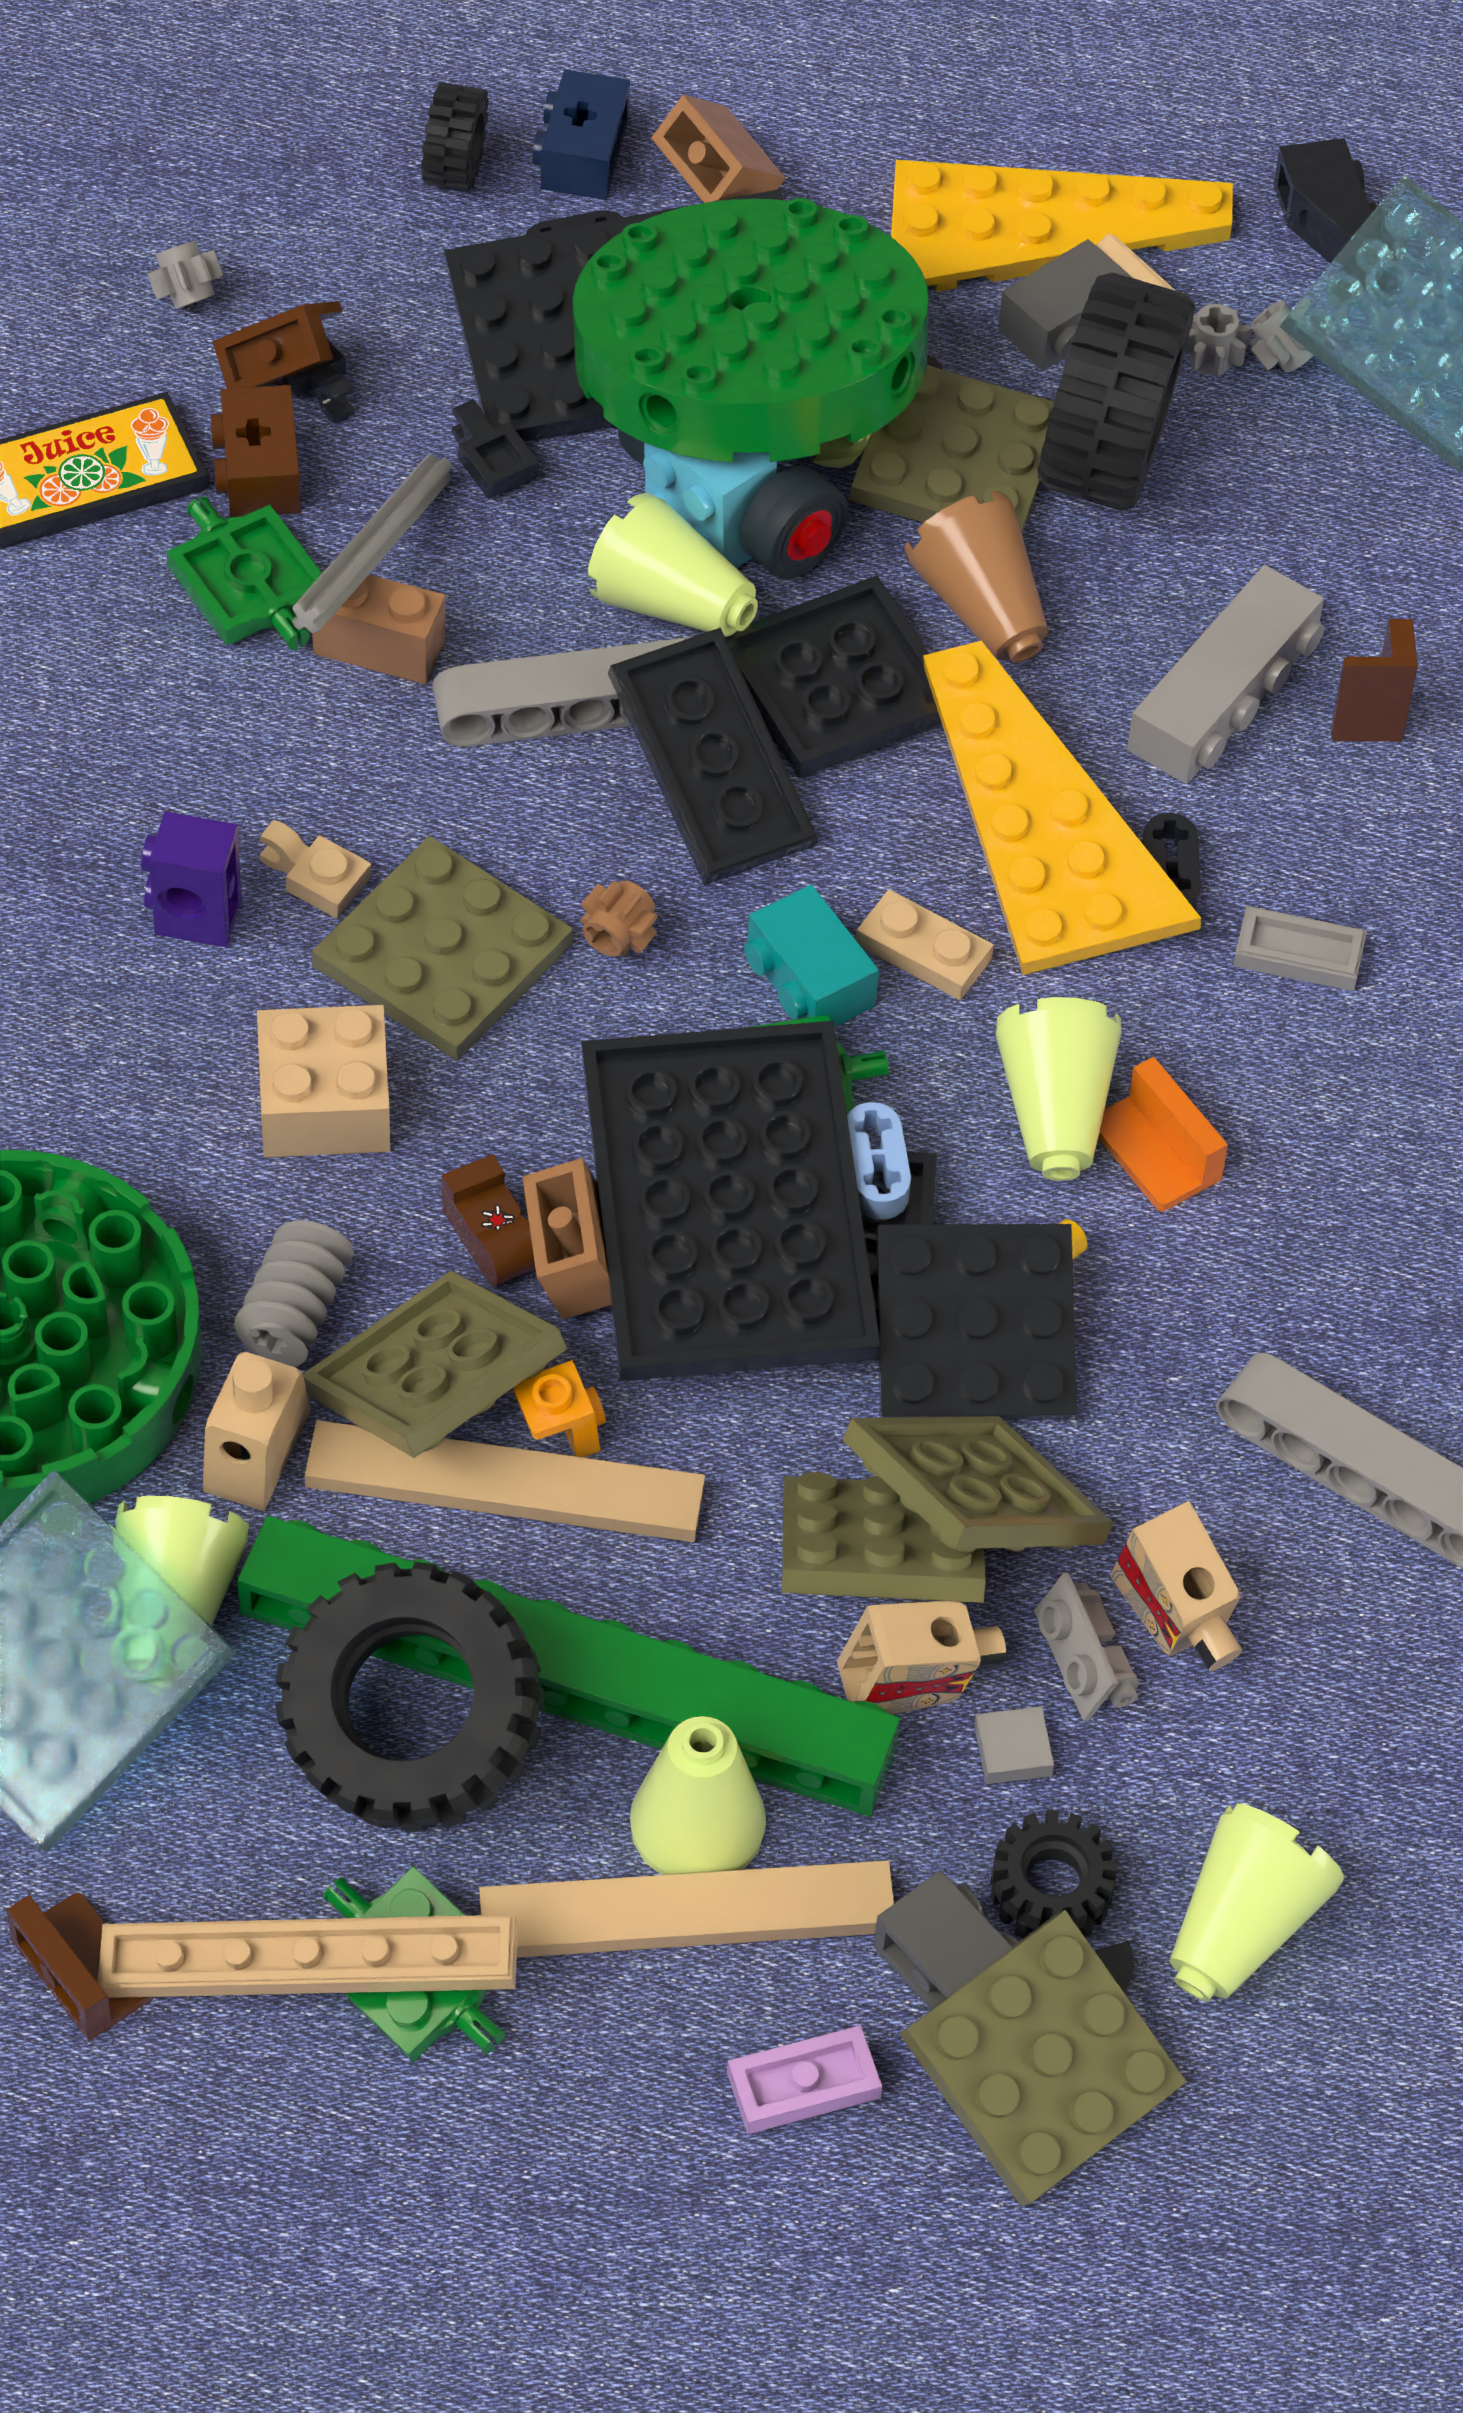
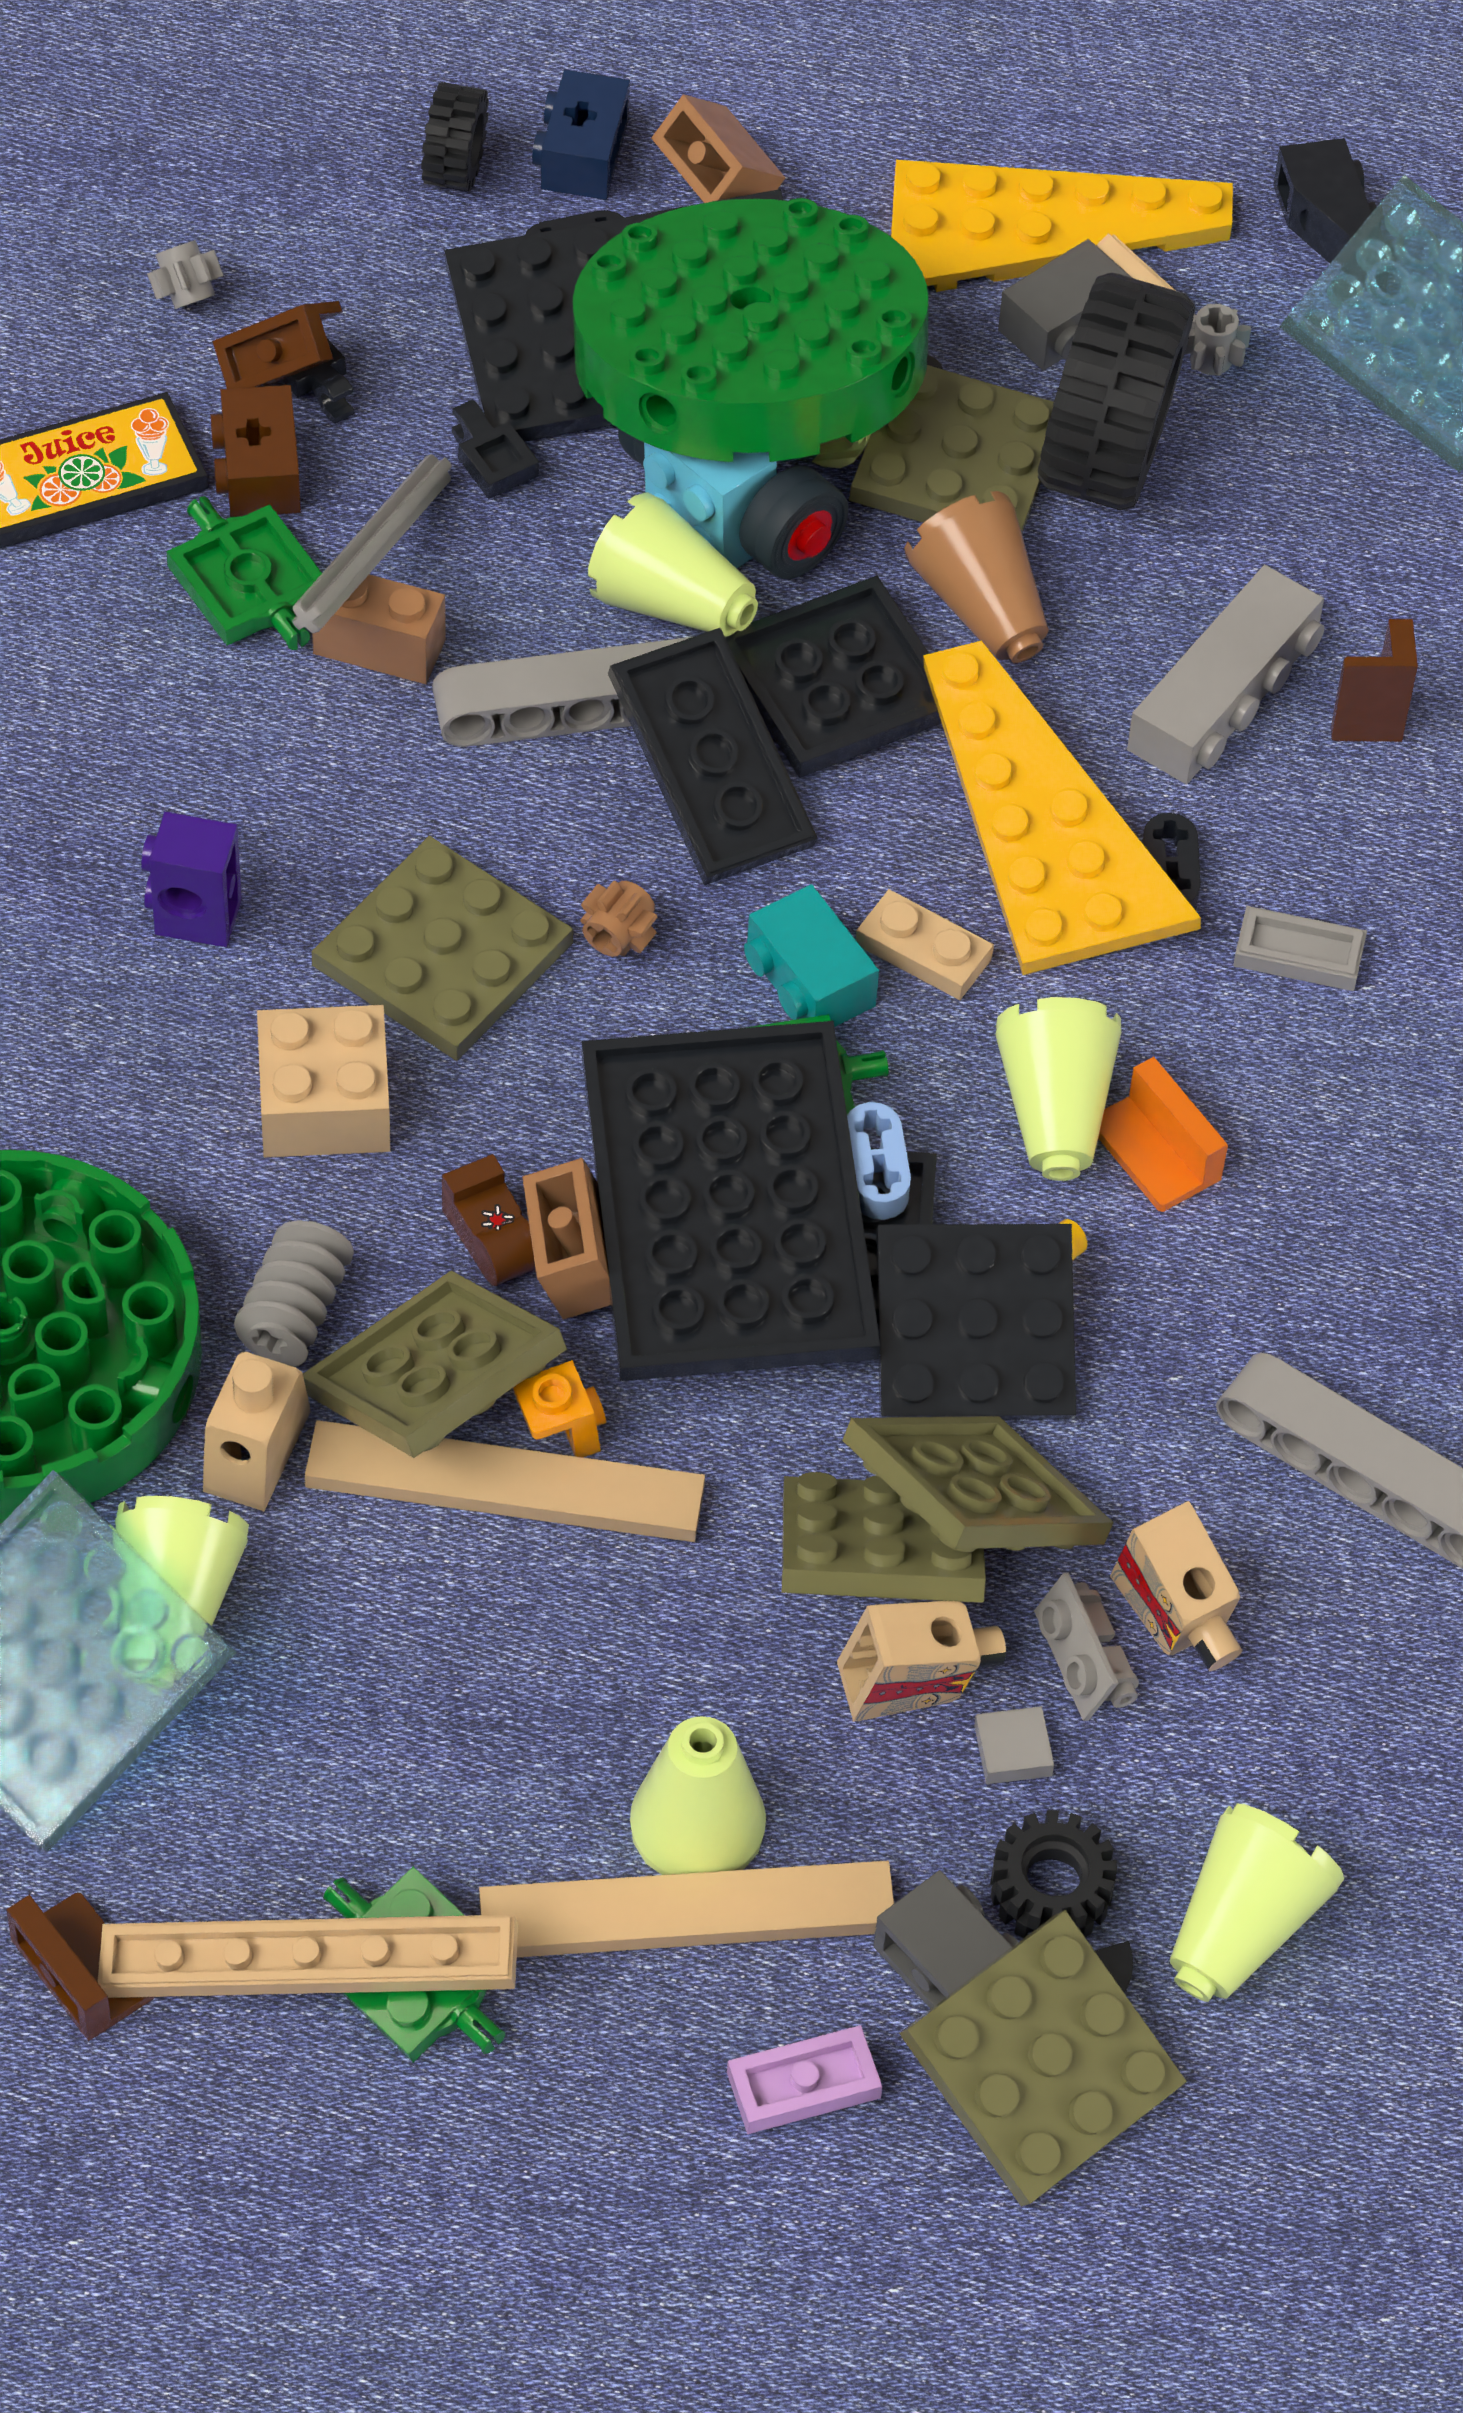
(317, 874): tan plate -> none
(343, 1637): black tyre -> none
(608, 1673): green brick -> none
(1273, 343): light grey gear -> none

